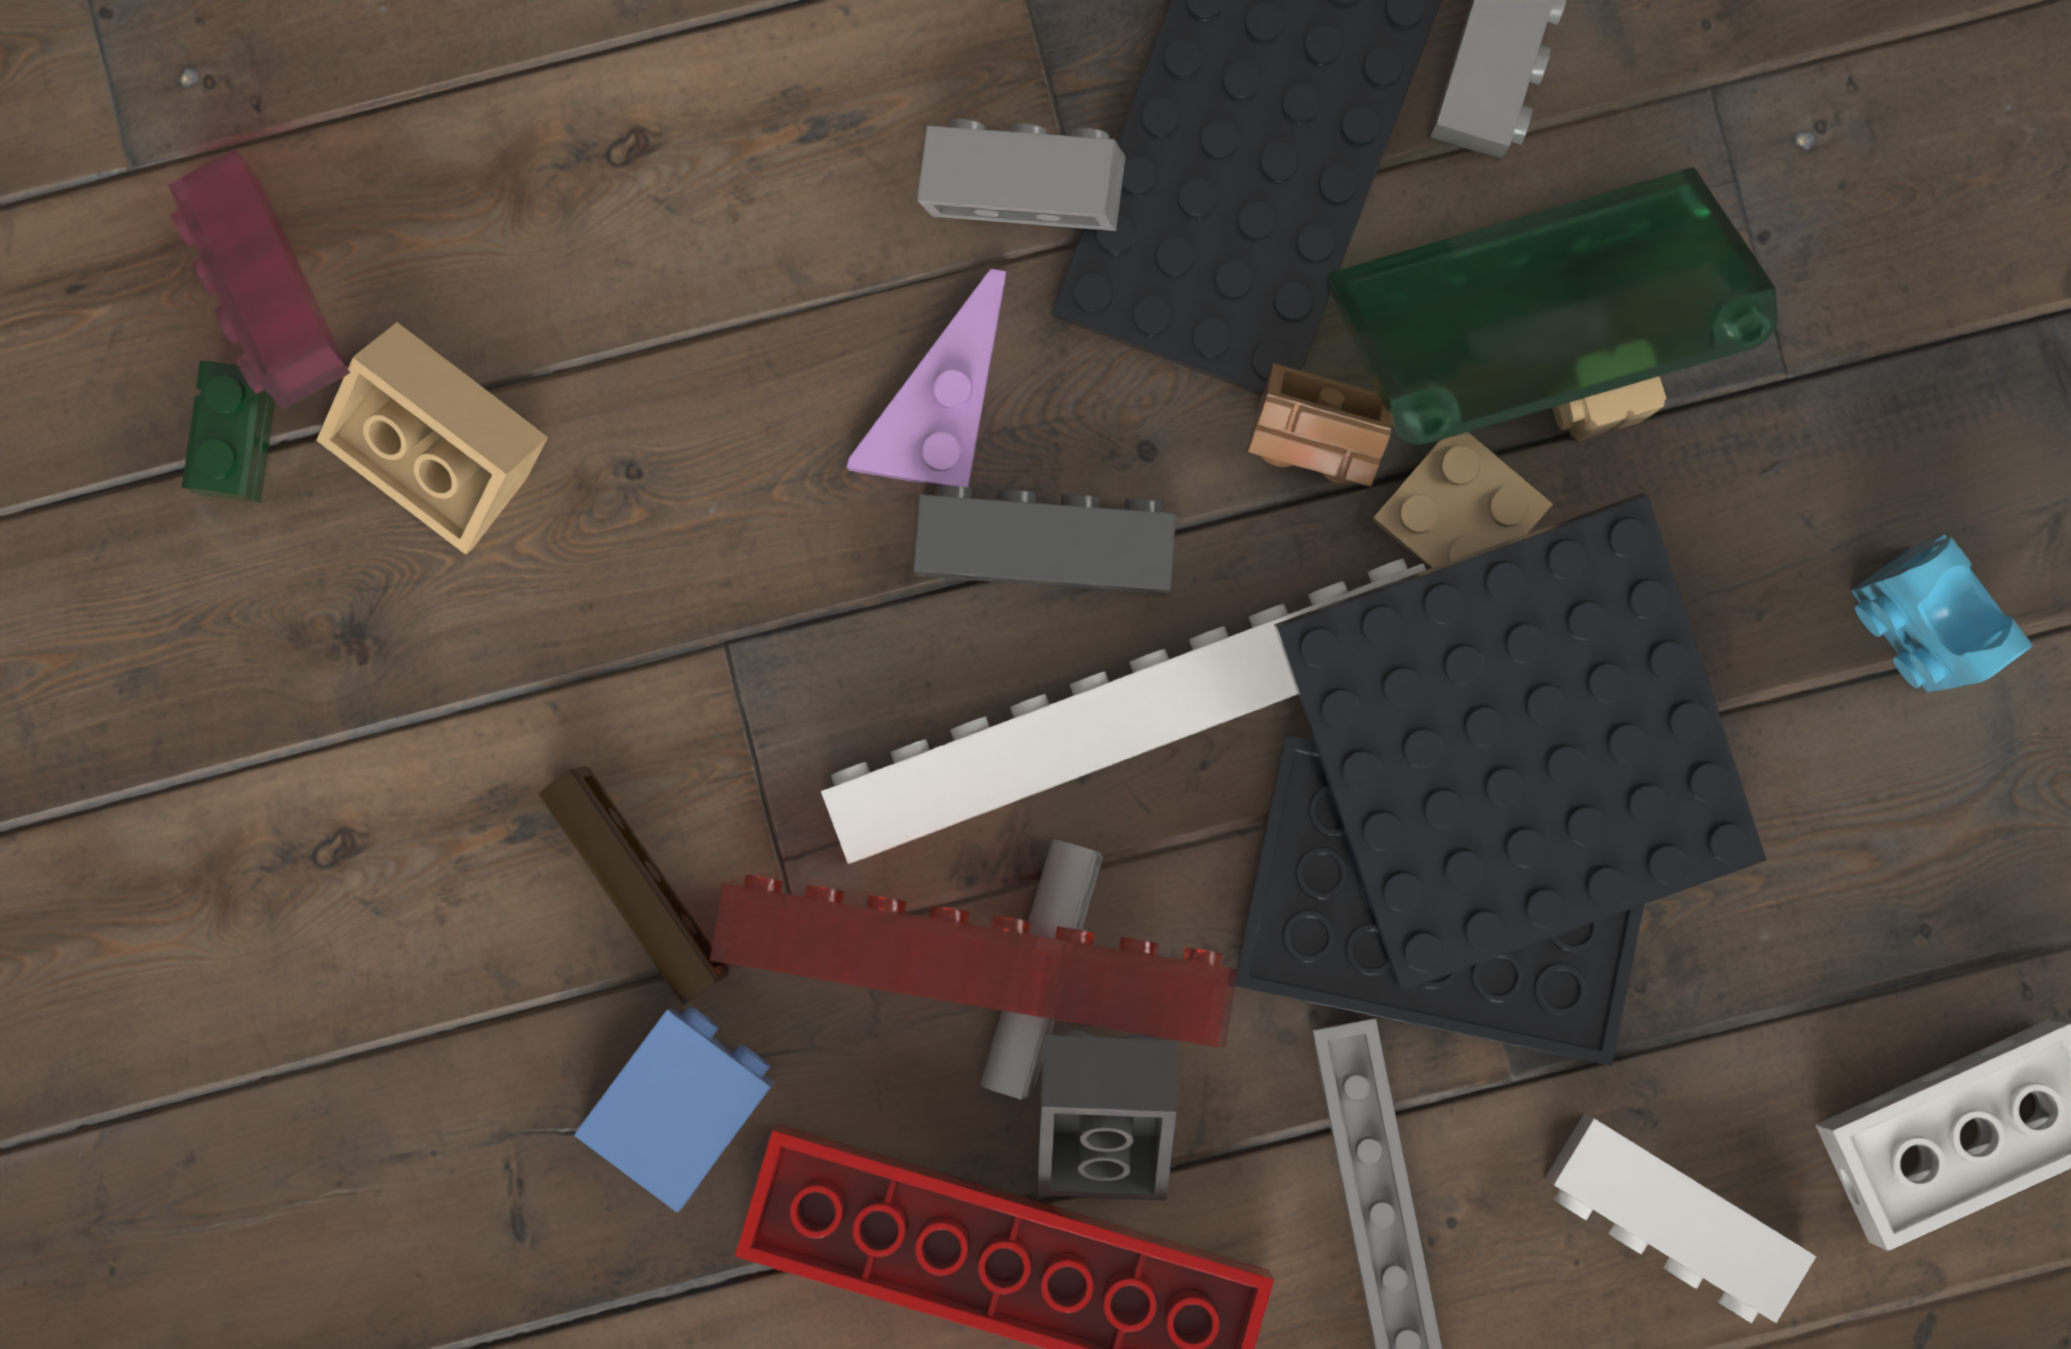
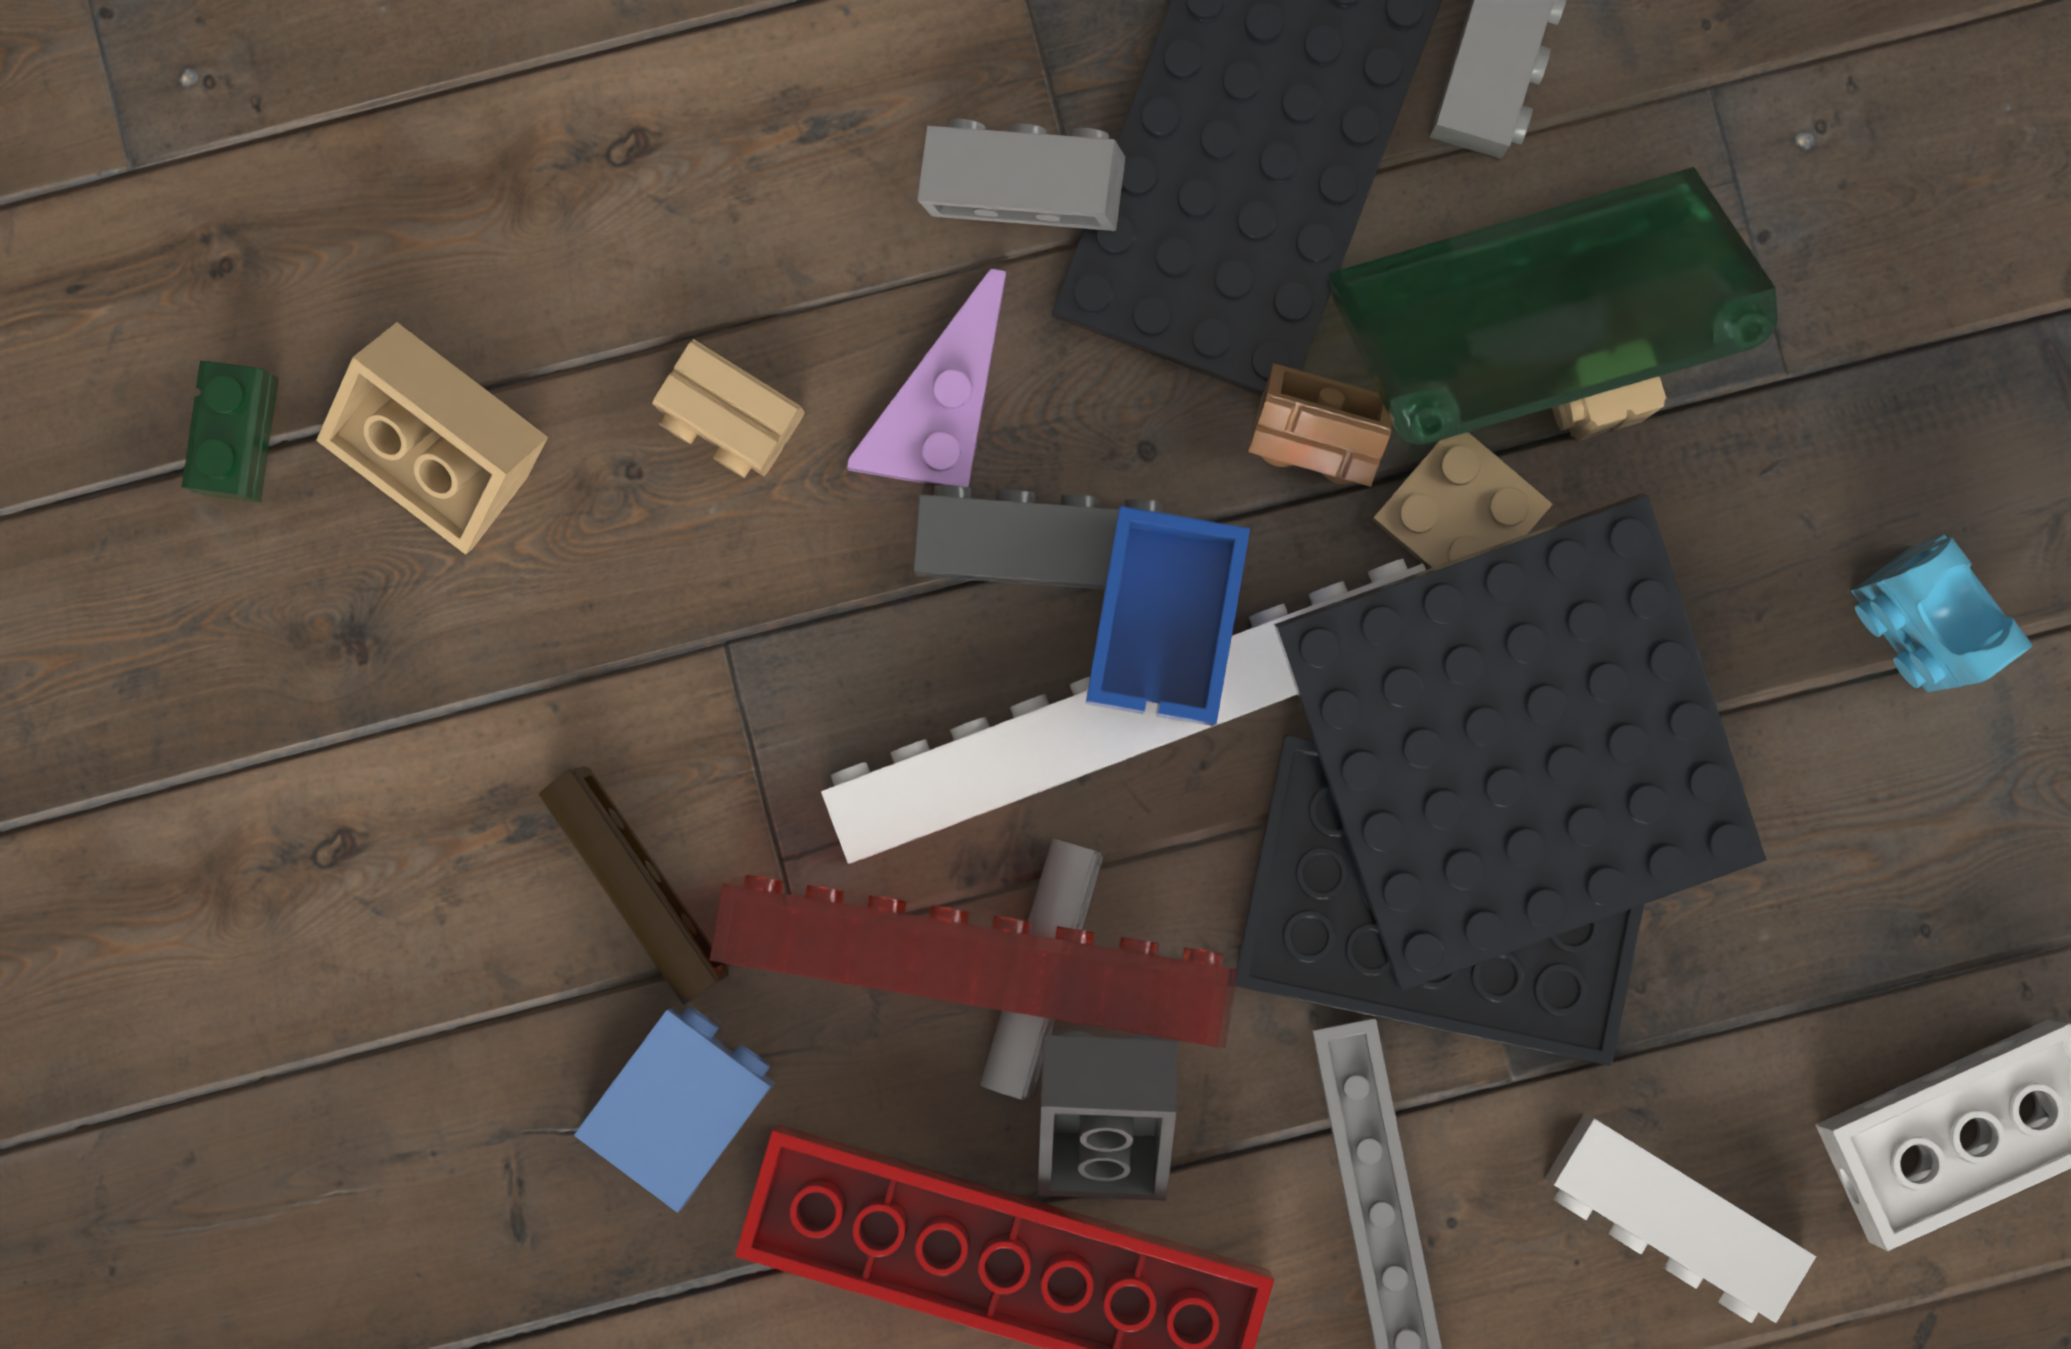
(257, 280): clear pink brick -> none
(727, 409): none -> tan brick
(1167, 615): none -> blue piece

